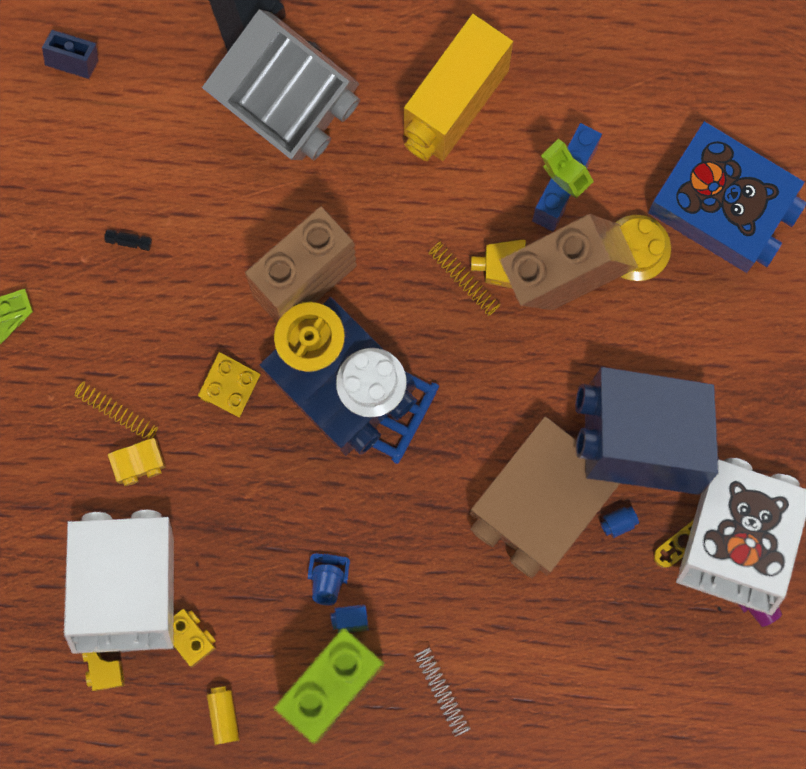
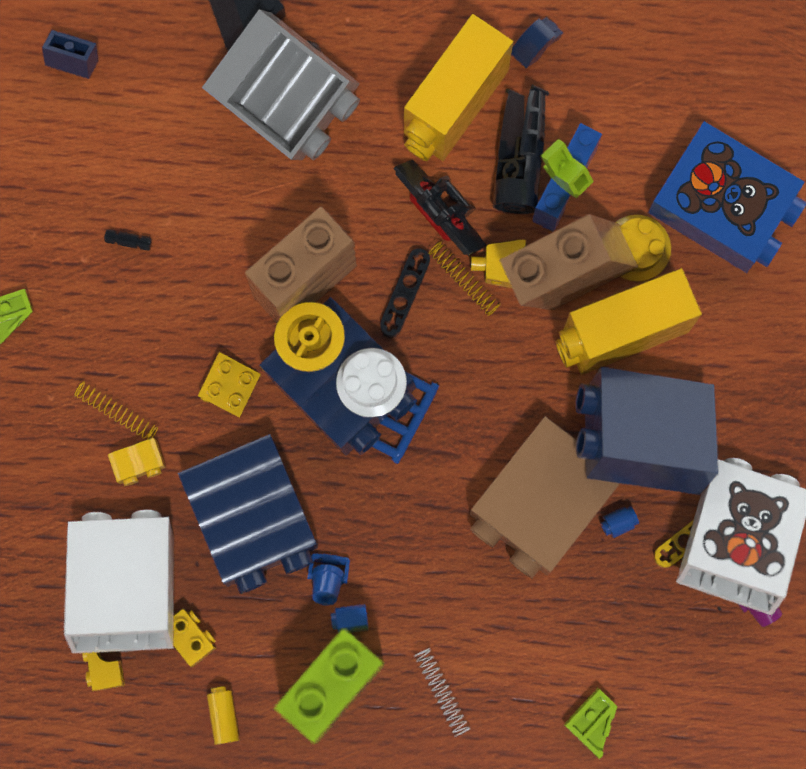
(249, 514): none -> dark blue brick
(408, 294): none -> black beam
(447, 221): none -> black piece
(520, 152): none -> black piece
(535, 41): none -> dark blue brick
(593, 721): none -> lime wing
(628, 323): none -> yellow brick

